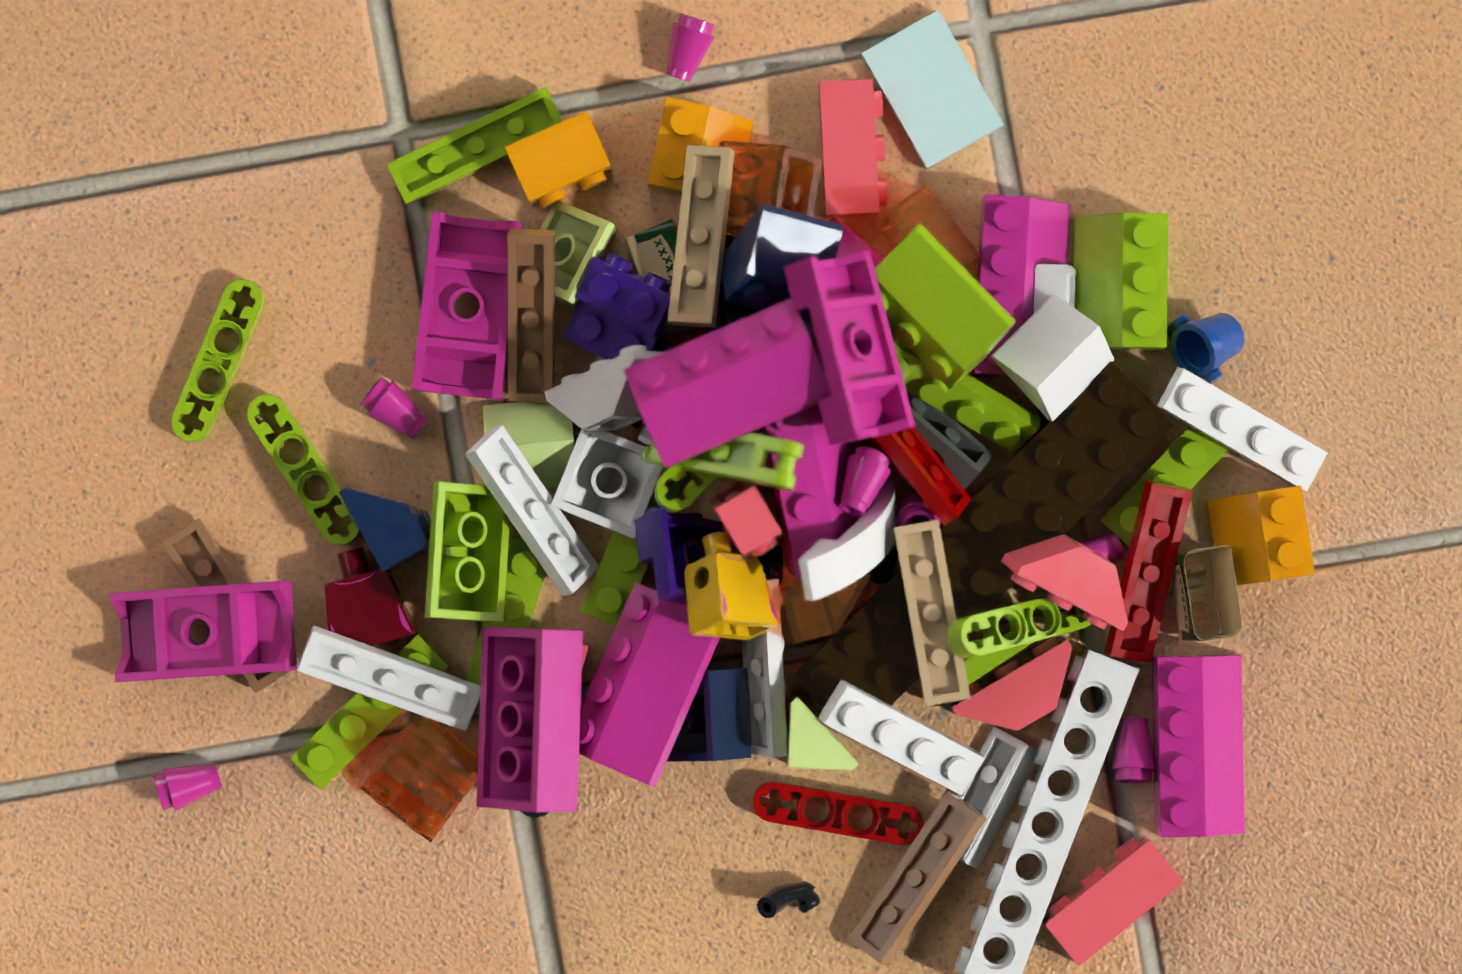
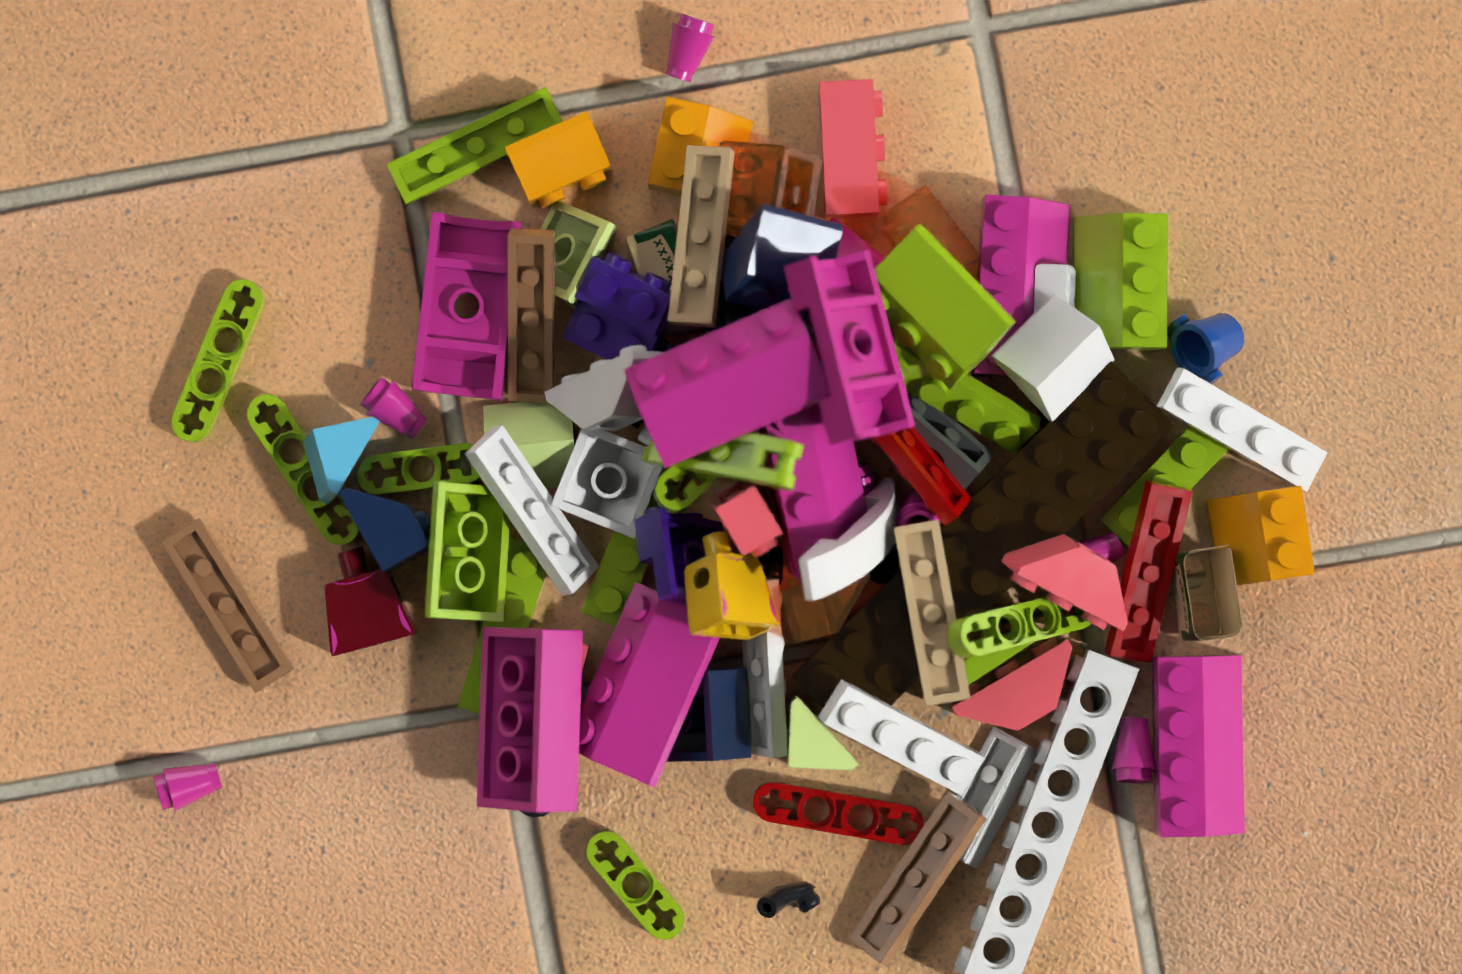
(246, 621): dark pink piece -> none
(334, 452): none -> medium azure slope
(356, 724): lime plate -> none
(387, 462): none -> lime beam
(389, 678): white plate -> none
(423, 776): clear orange slope -> none
(665, 903): none -> lime beam
(863, 479): dark pink cone -> none
(932, 89): light aqua tile -> none
(1110, 899): coral brick -> none

